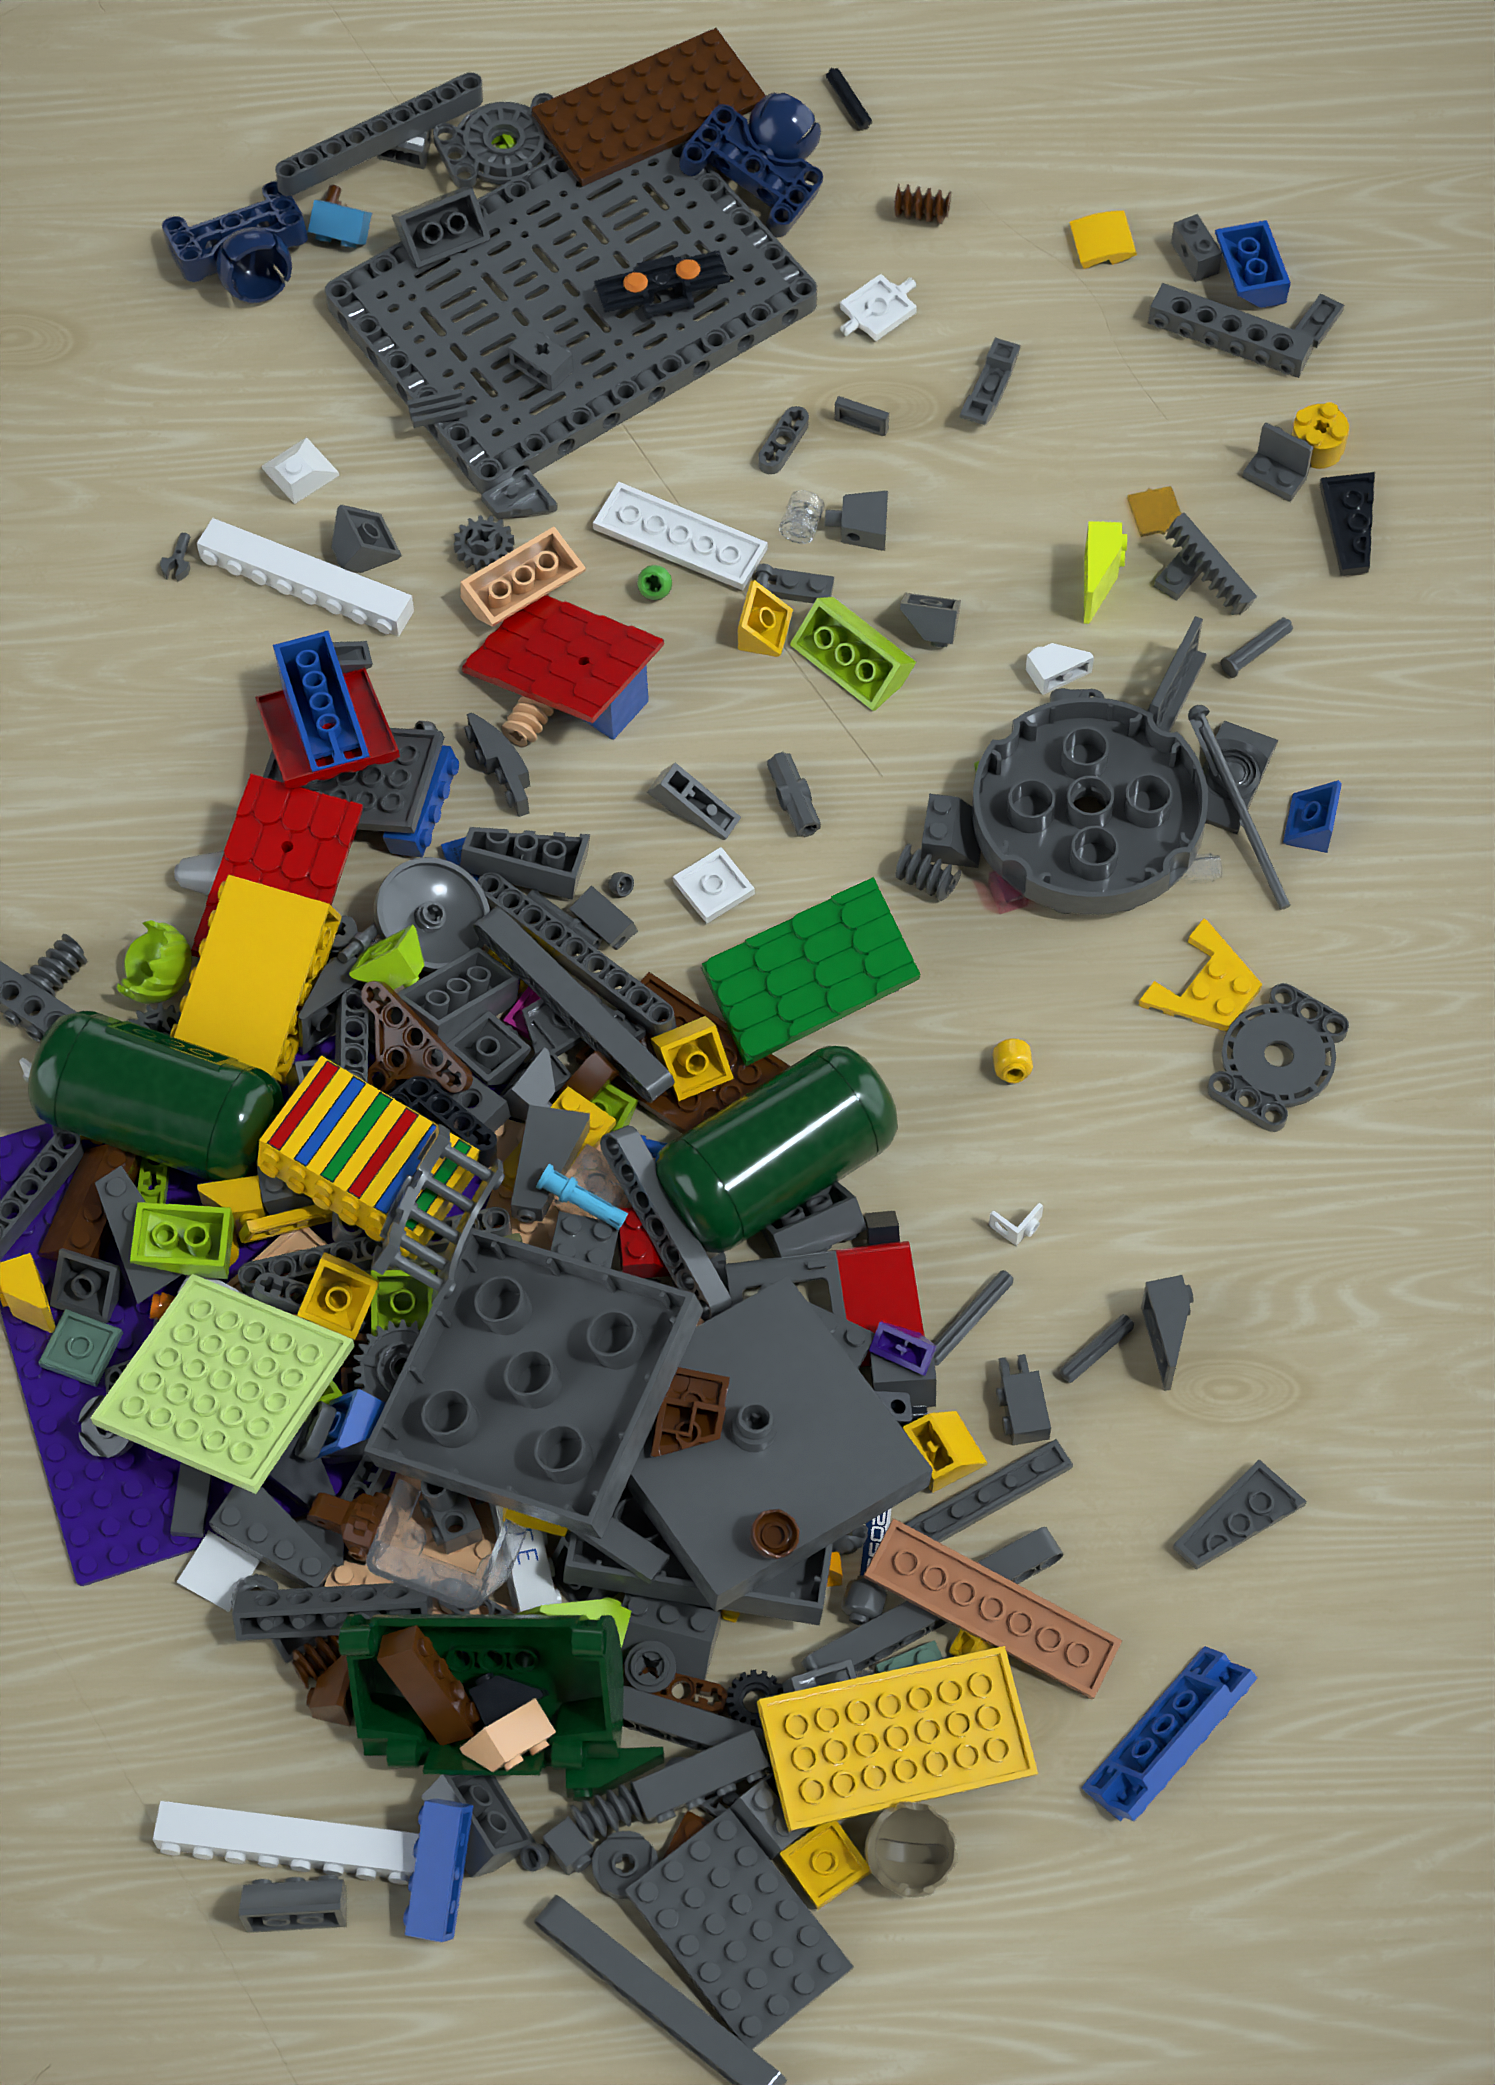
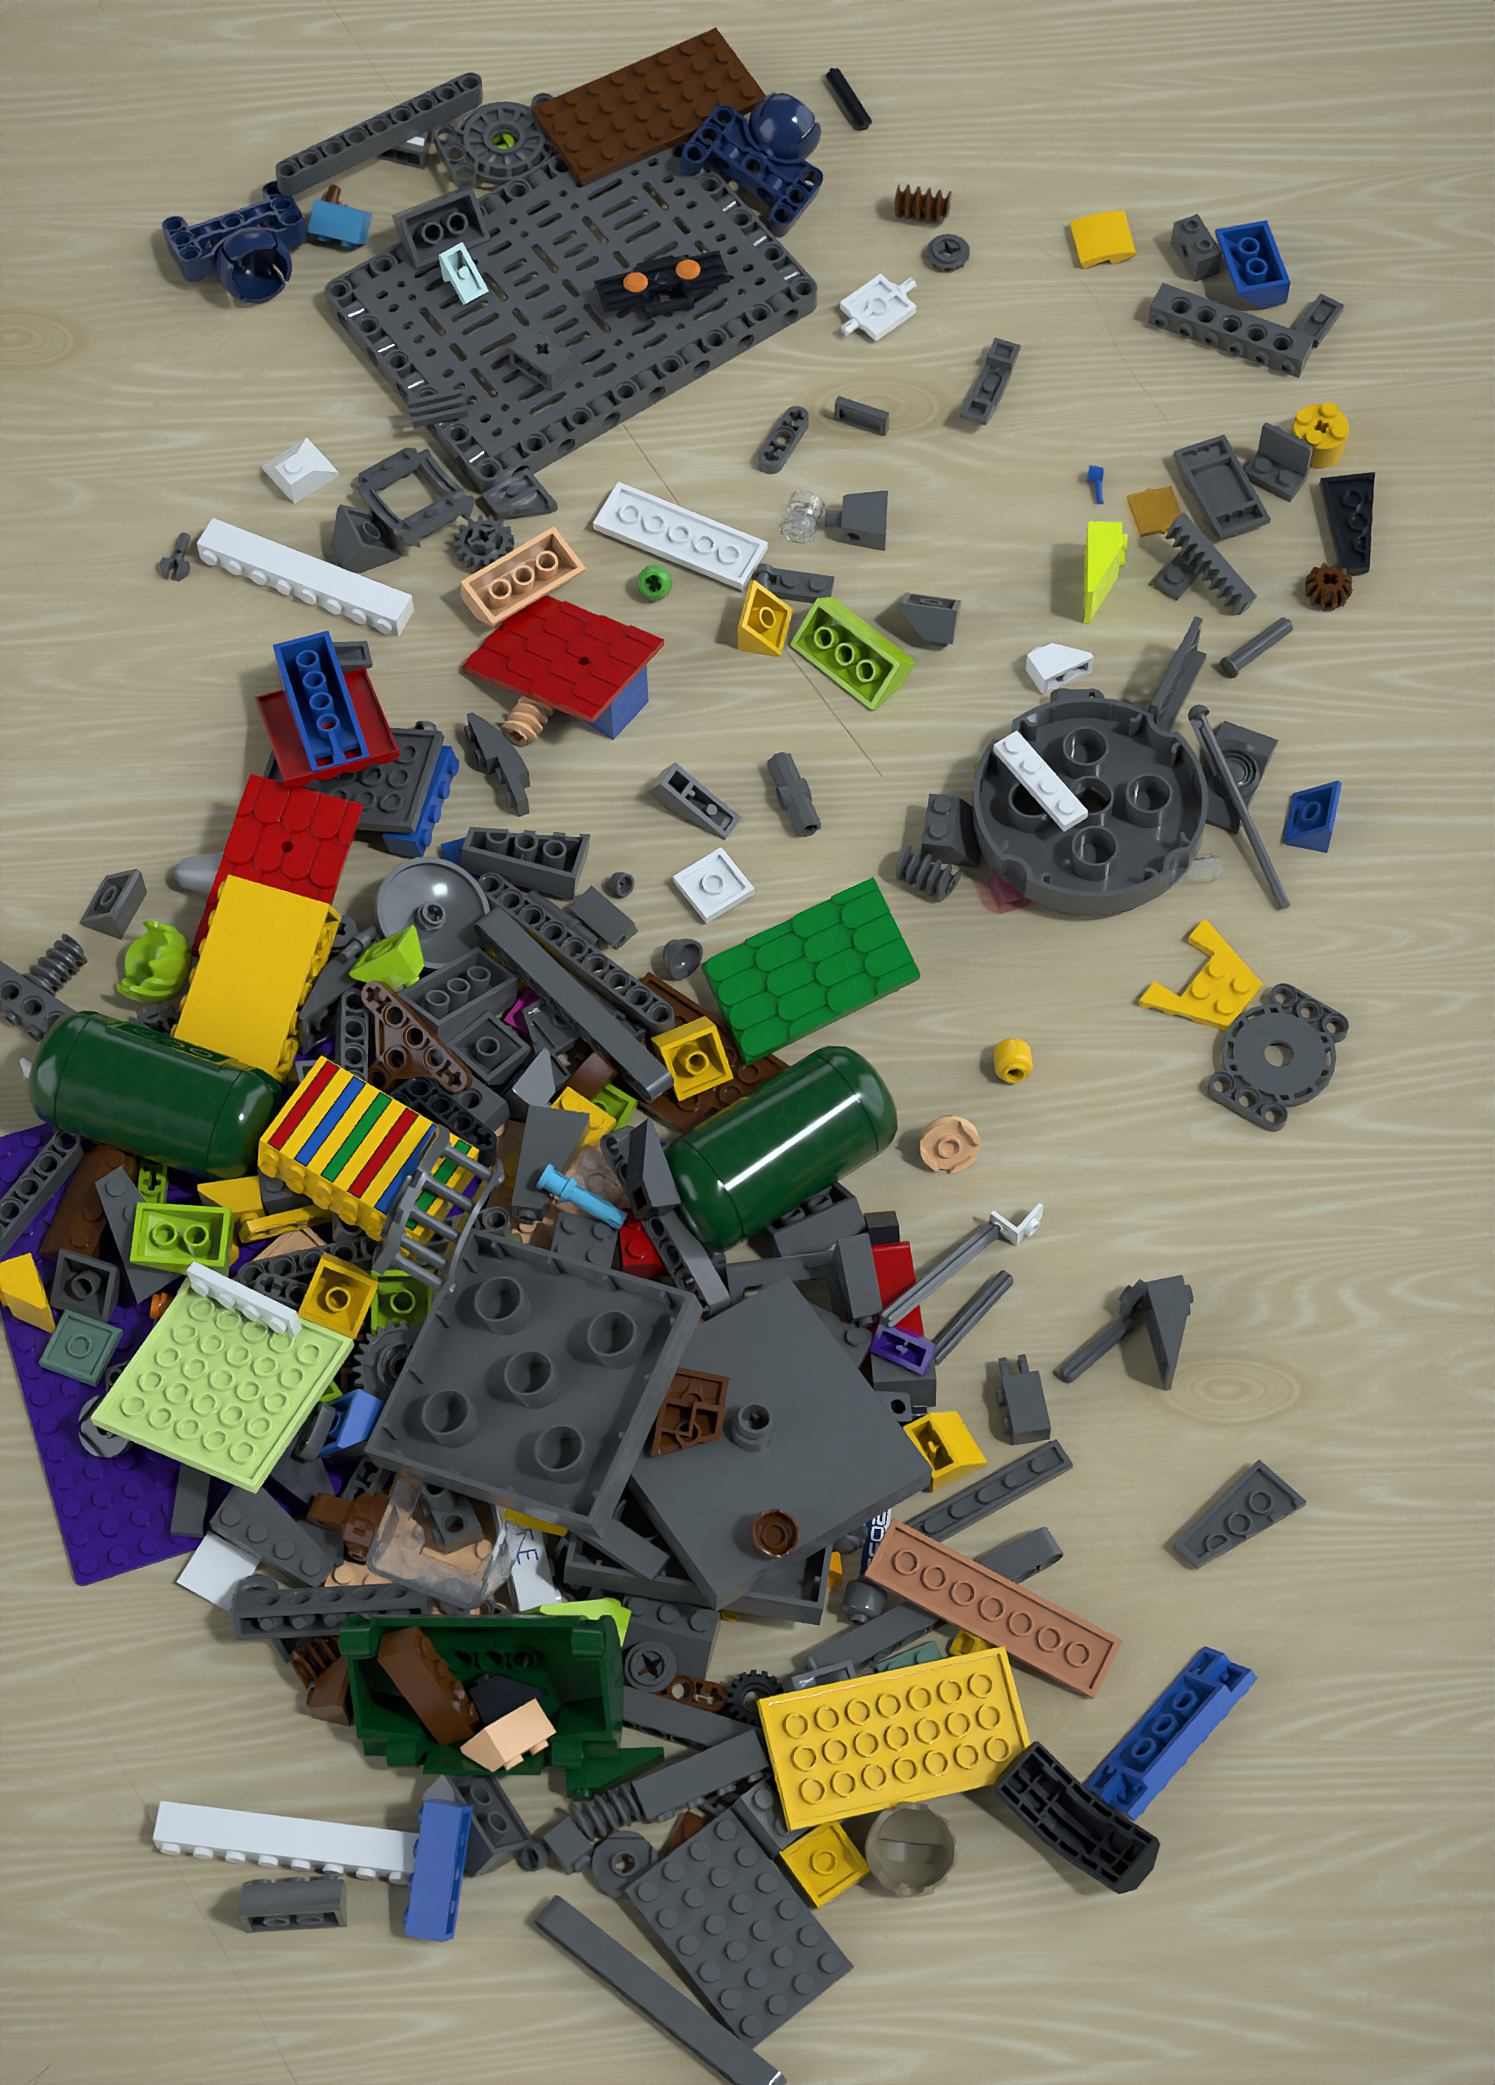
(115, 903): none -> dark grey slope
(251, 1303): none -> white plate
(422, 523): none -> dark grey wedge
(462, 272): none -> light aqua slope
(649, 1179): none -> black slope
(682, 957): none -> dark grey piece
(858, 1279): none -> dark grey slope
(939, 1274): none -> axle
(949, 1144): none -> light nougat tile
(955, 245): none -> dark grey gear
(1040, 781): none -> white plate
(1076, 1820): none -> black piece
(1095, 475): none -> blue hand
(1132, 1298): none -> dark grey plate
(1220, 487): none -> dark grey slope
(1328, 586): none -> reddish brown gear

